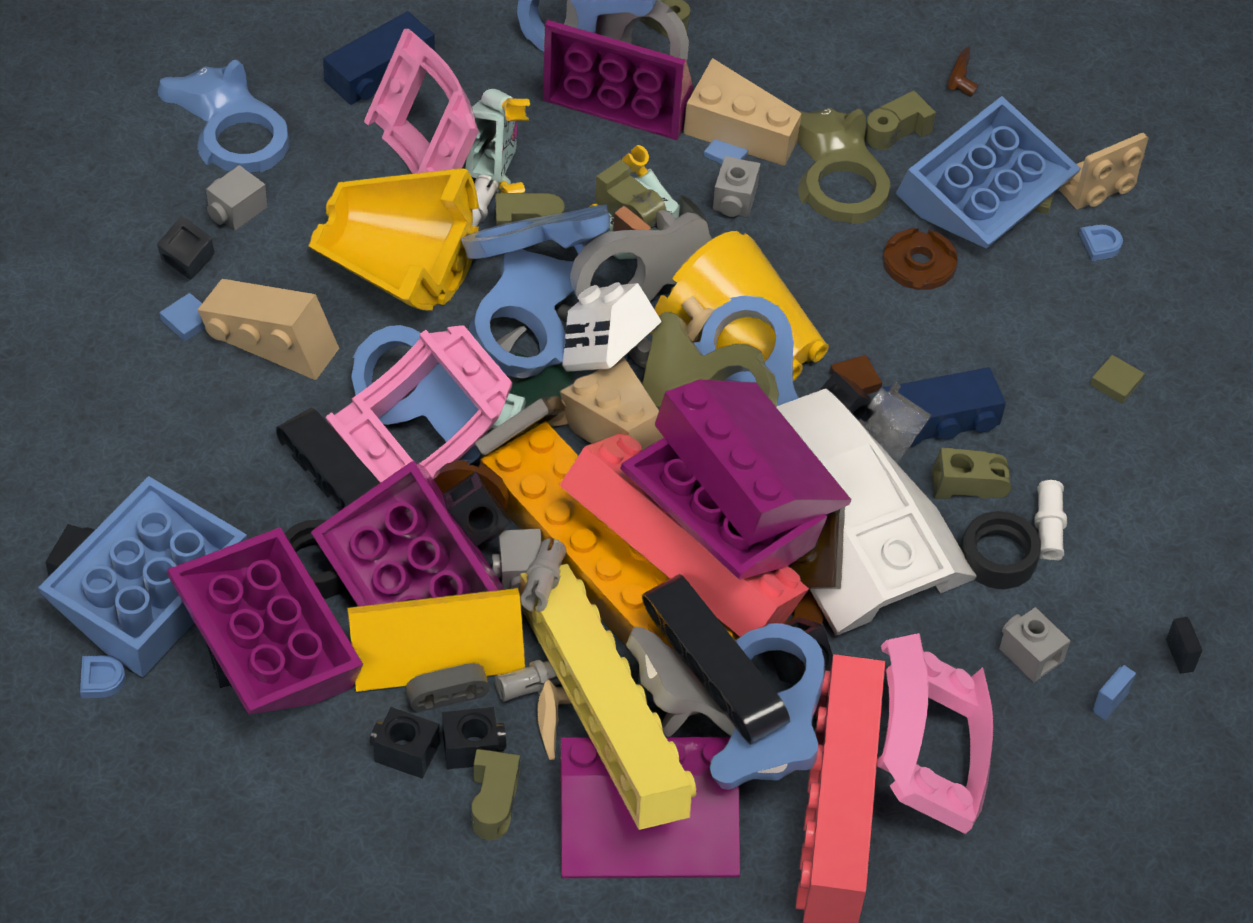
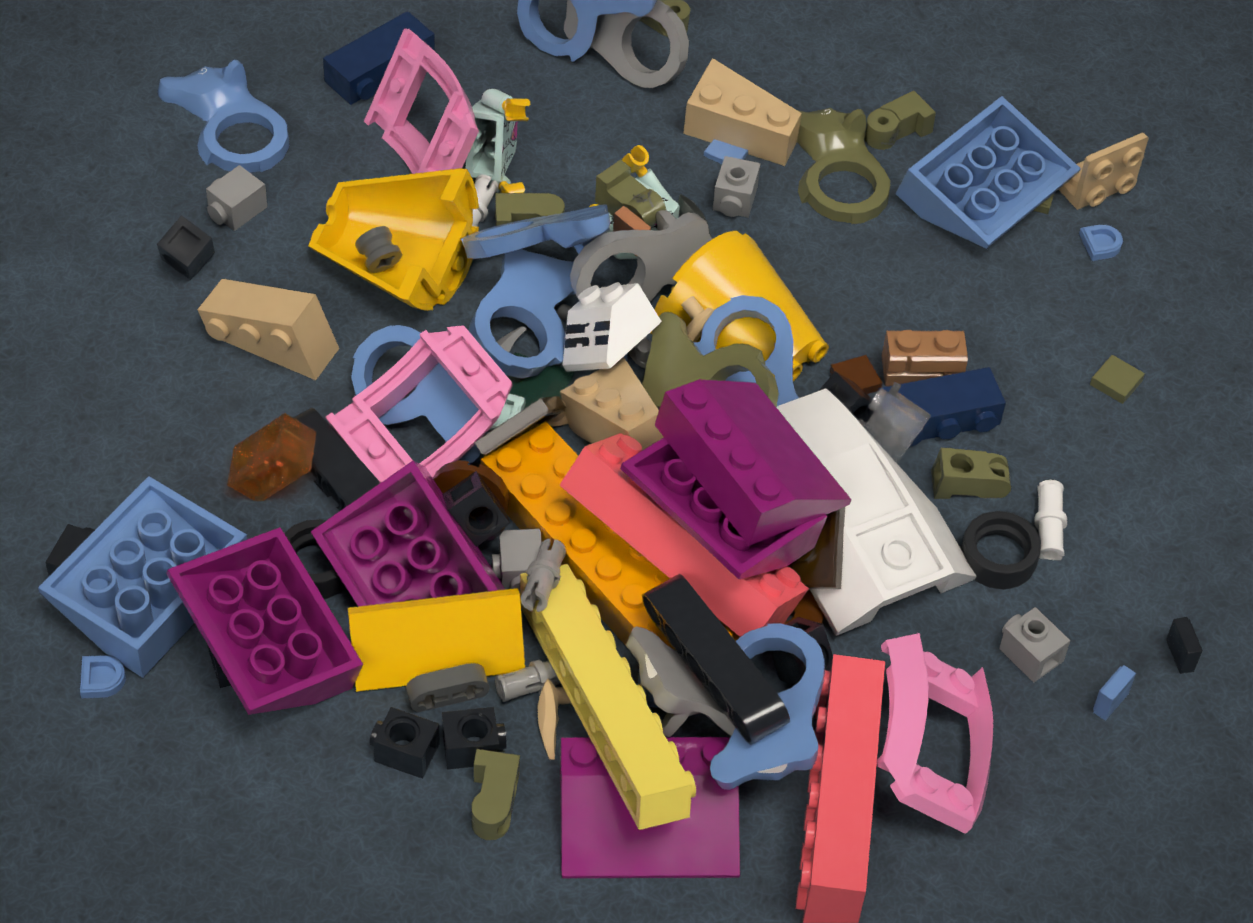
(183, 317): medium blue tile -> none
(272, 458): none -> clear orange brick
(378, 249): none -> dark grey wheel
(615, 80): magenta slope -> none
(918, 275): reddish brown tile -> none
(922, 355): none -> medium nougat brick
(957, 78): reddish brown bar -> none

